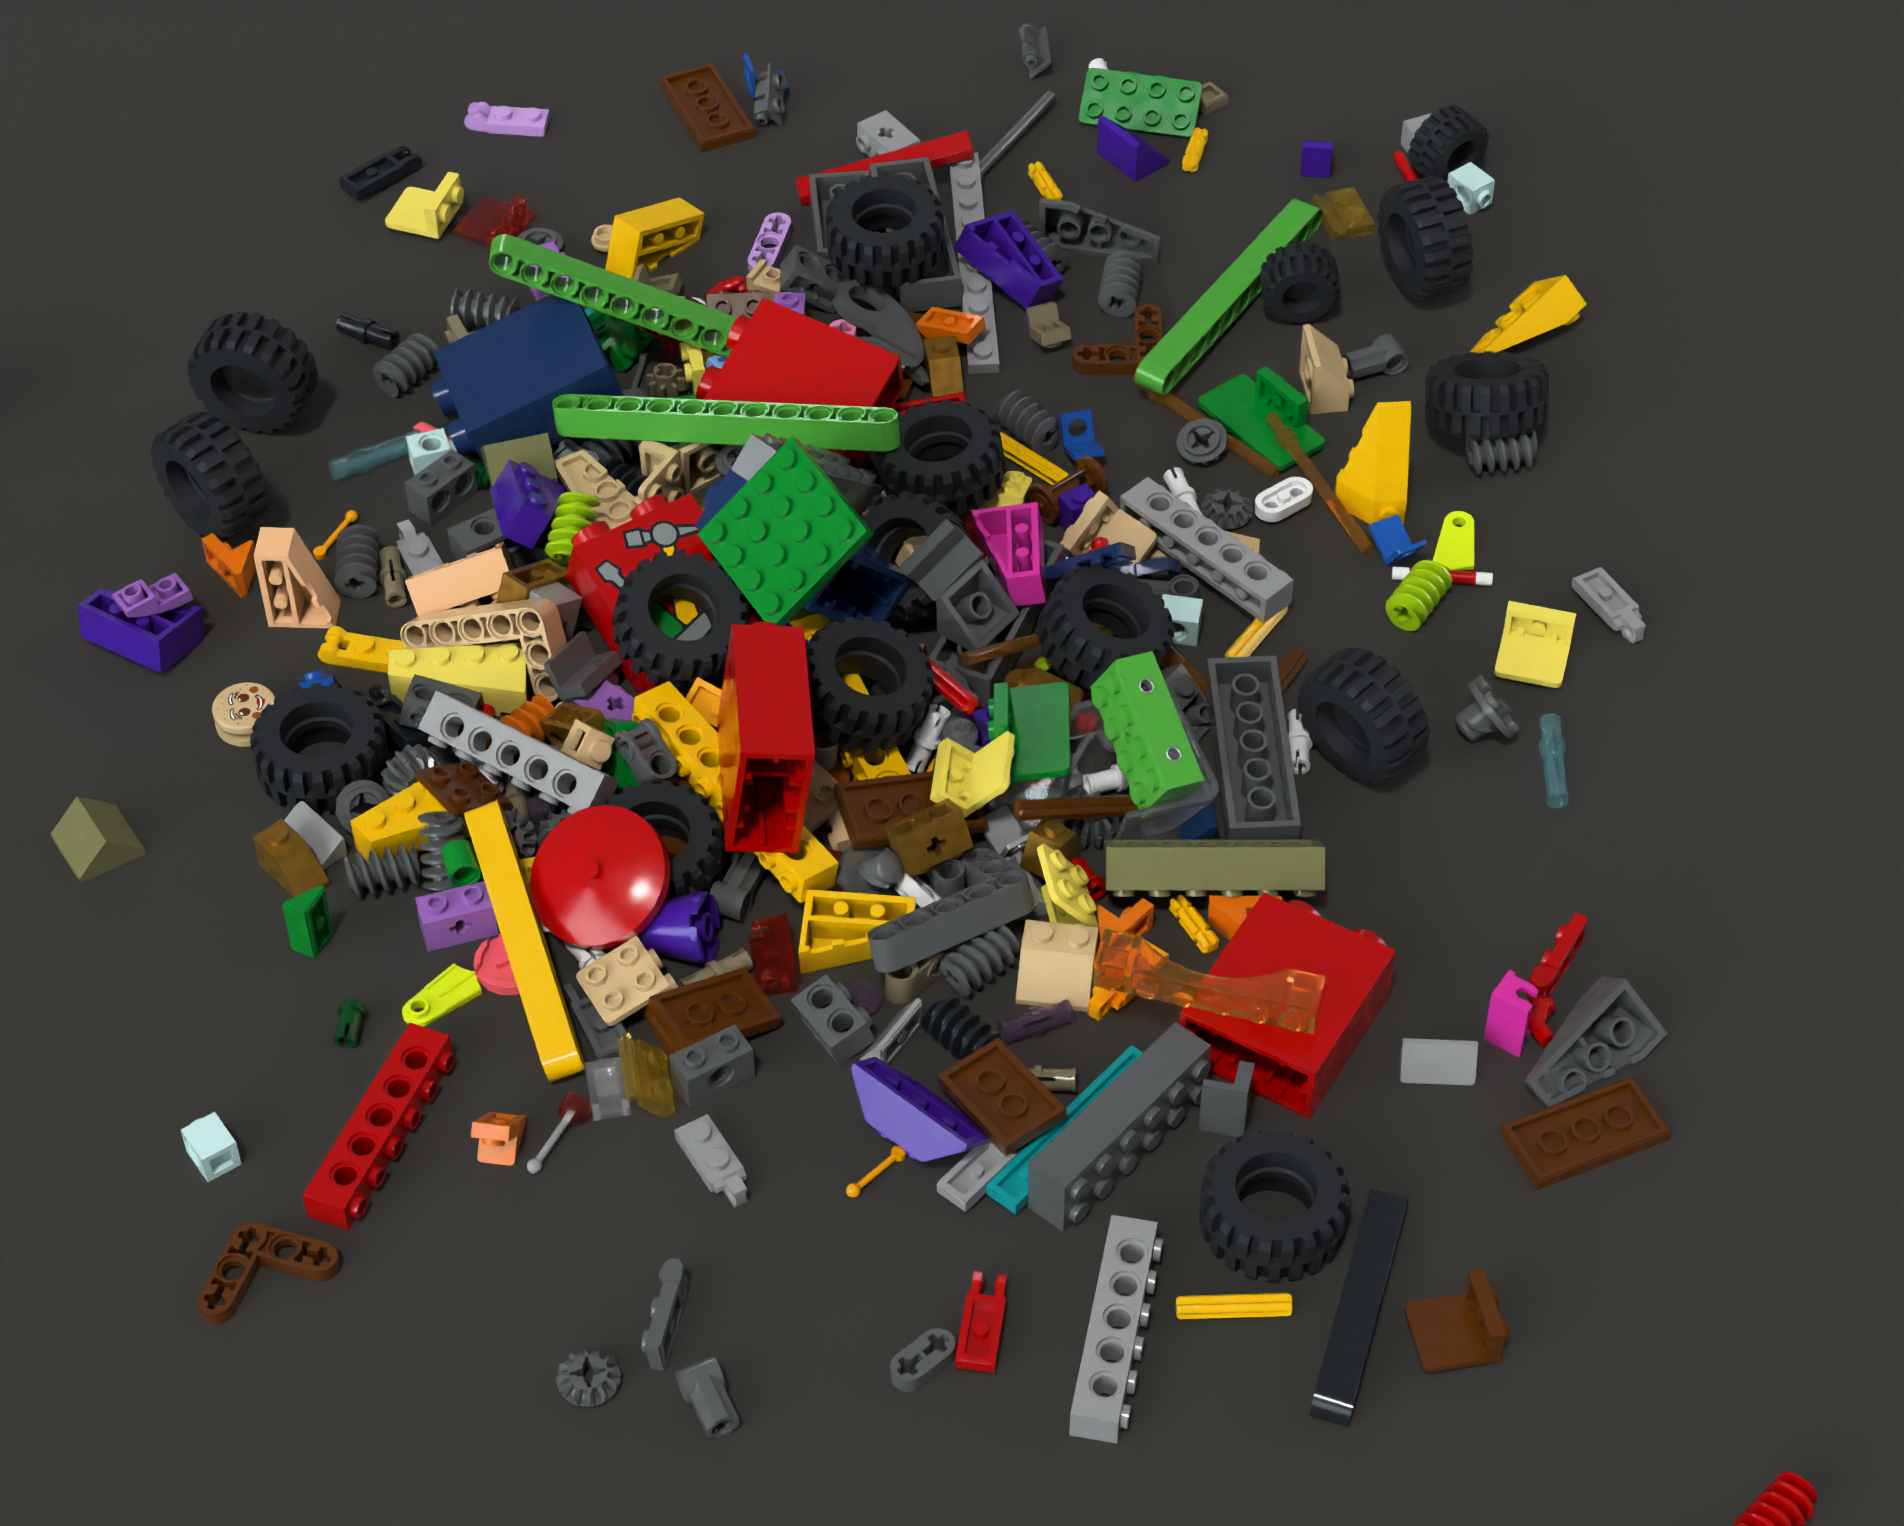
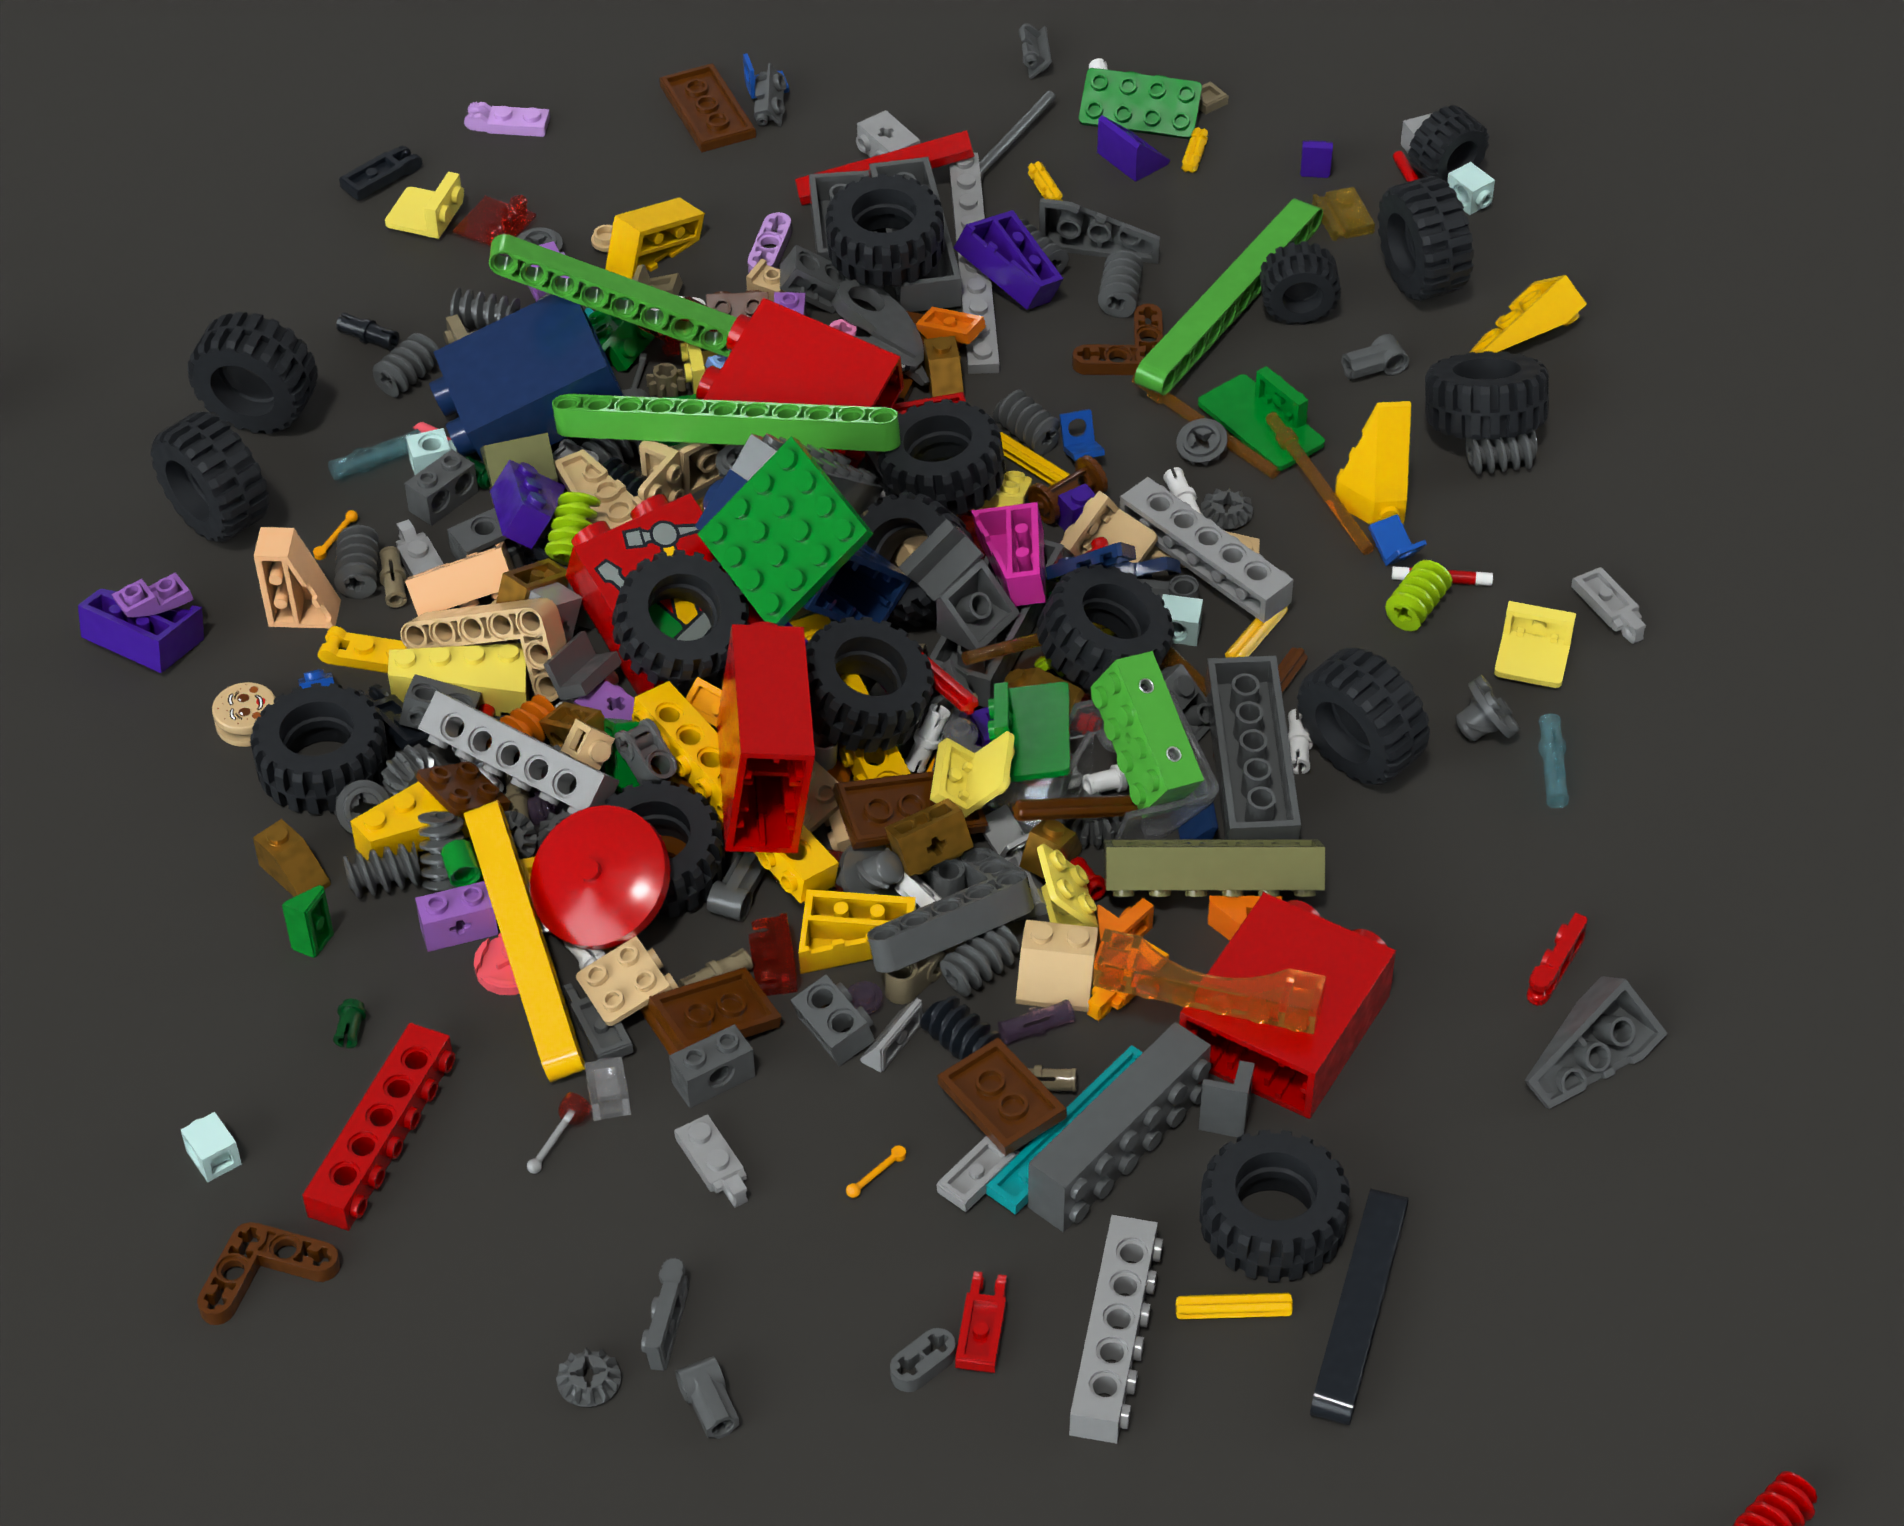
(95, 838): olive slope -> none
(232, 565): orange slope -> none
(321, 838): light grey slope -> none
(442, 995): neon yellow piece -> none
(498, 1137): orange slope -> none
(646, 1075): clear yellow plate -> none
(685, 928): dark purple cone -> none
(734, 283): red arm -> none
(912, 1113): wedge -> none
(1045, 325): dark tan bracket -> none
(1194, 924): yellow axle -> none
(1283, 499): white plate -> none
(1323, 373): tan slope -> none
(1438, 1061): light grey slope -> none
(1456, 543): neon yellow piece -> none
(1459, 1327): reddish brown bracket -> none
(1509, 1014): dark pink hinge -> none
(1537, 1019): red arm -> none
(1584, 1132): reddish brown tile -> none

